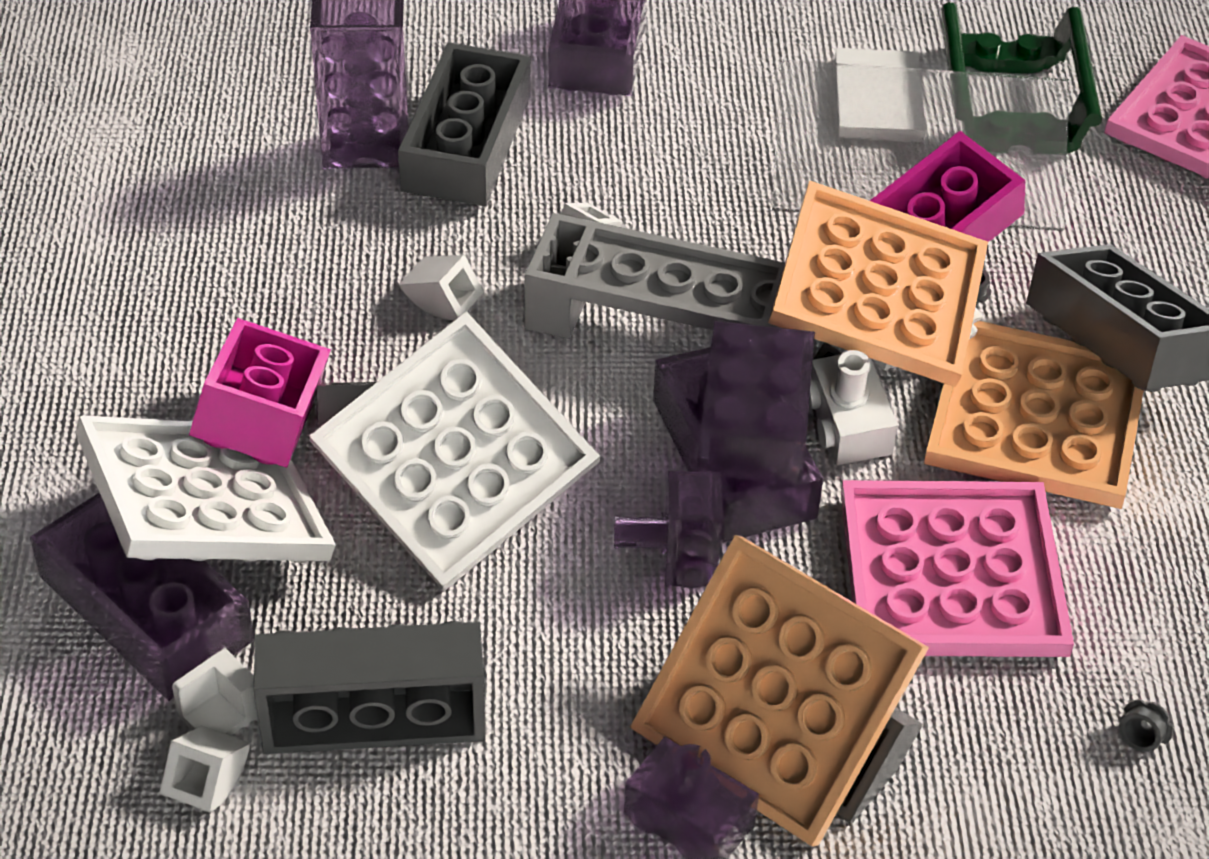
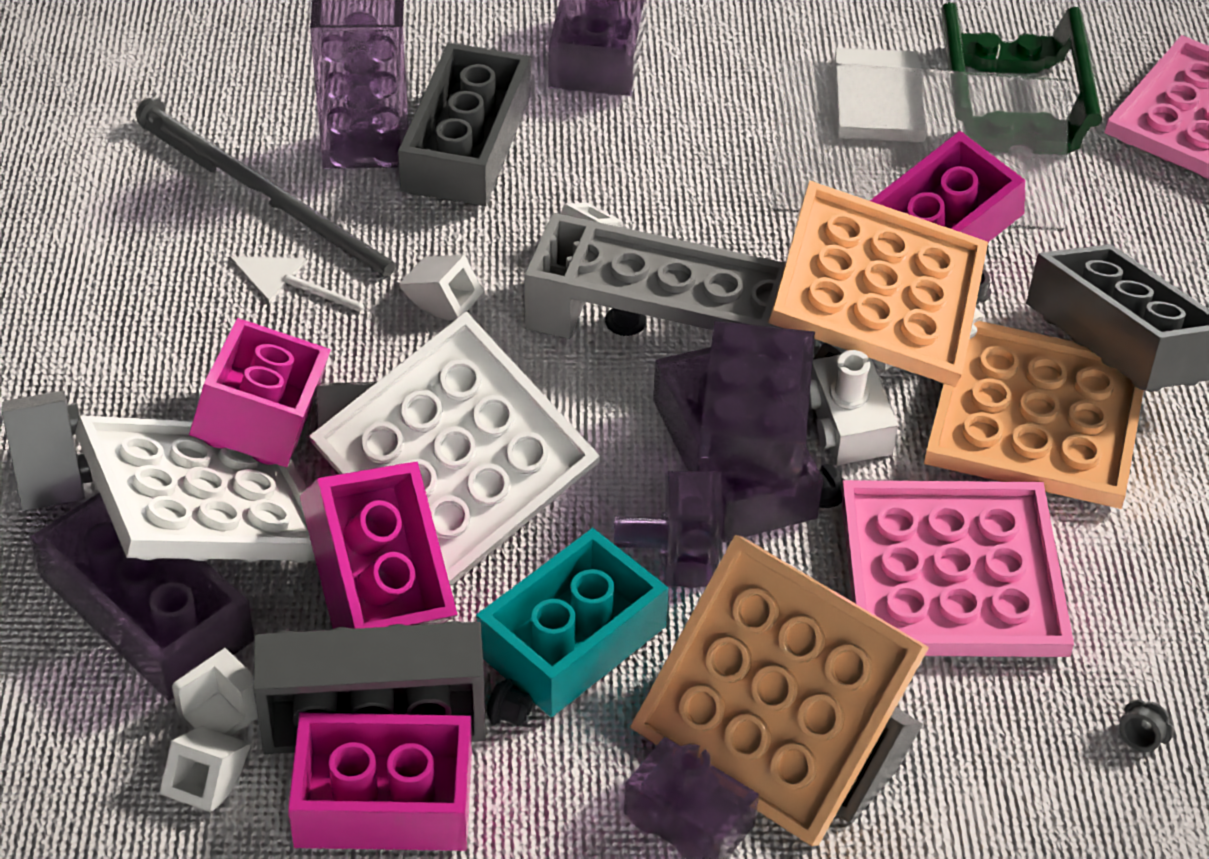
(44, 450): none -> dark grey brick
(152, 117): none -> dark grey bar
(272, 274): none -> white piece
(377, 549): none -> dark pink brick
(381, 782): none -> dark pink brick
(508, 704): none -> black piece
(572, 621): none -> teal brick
(624, 322): none -> black piece
(831, 488): none -> black piece

